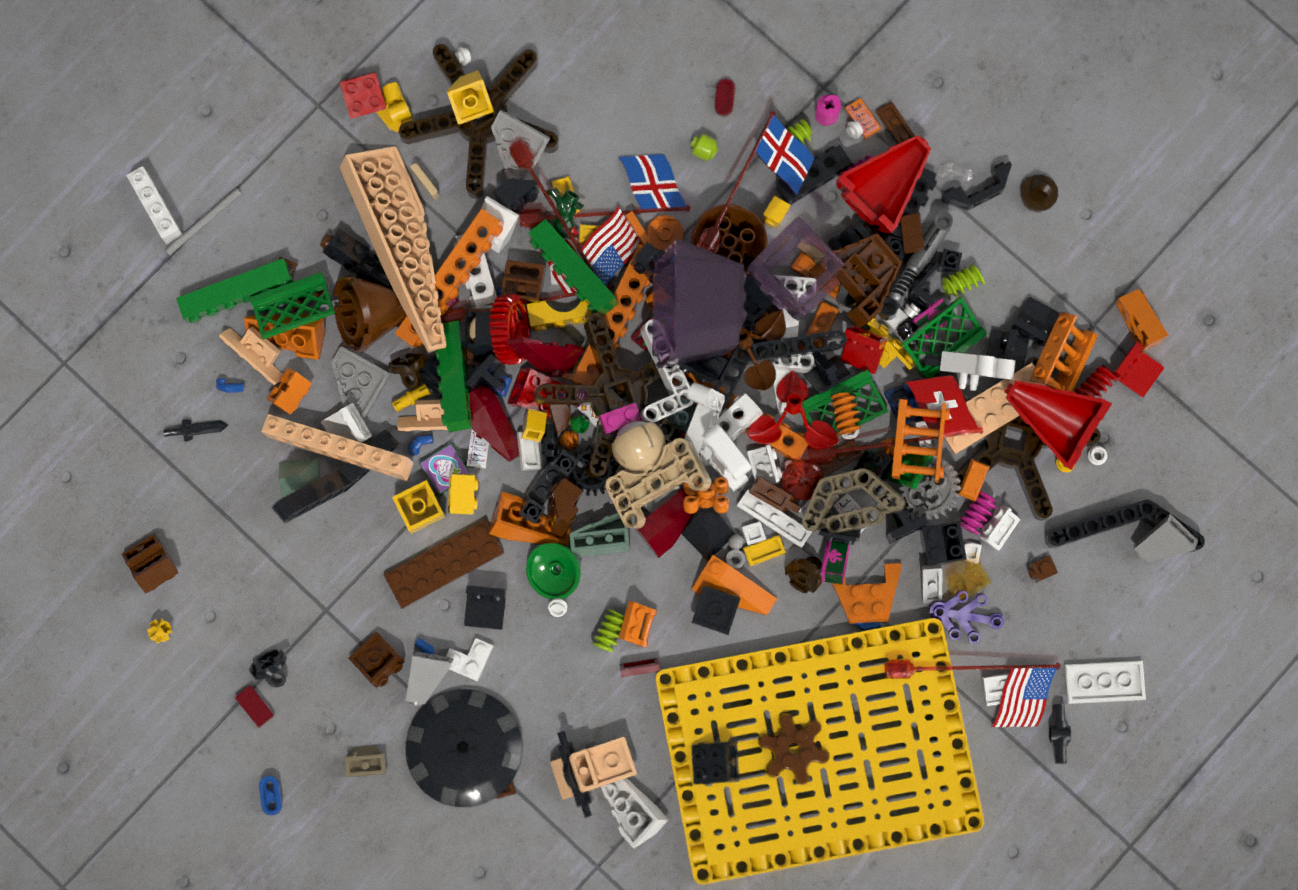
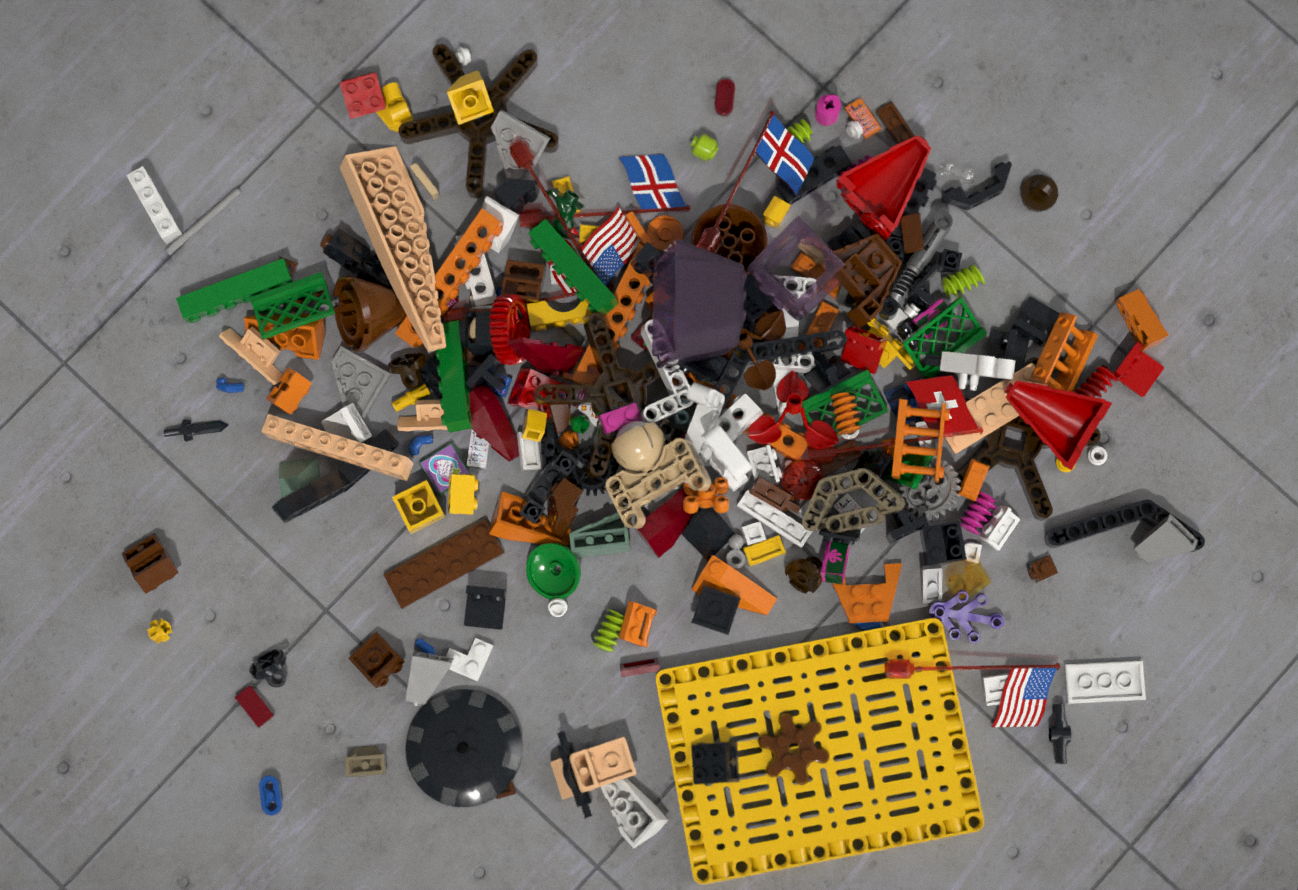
(875, 225): none -> red wheel

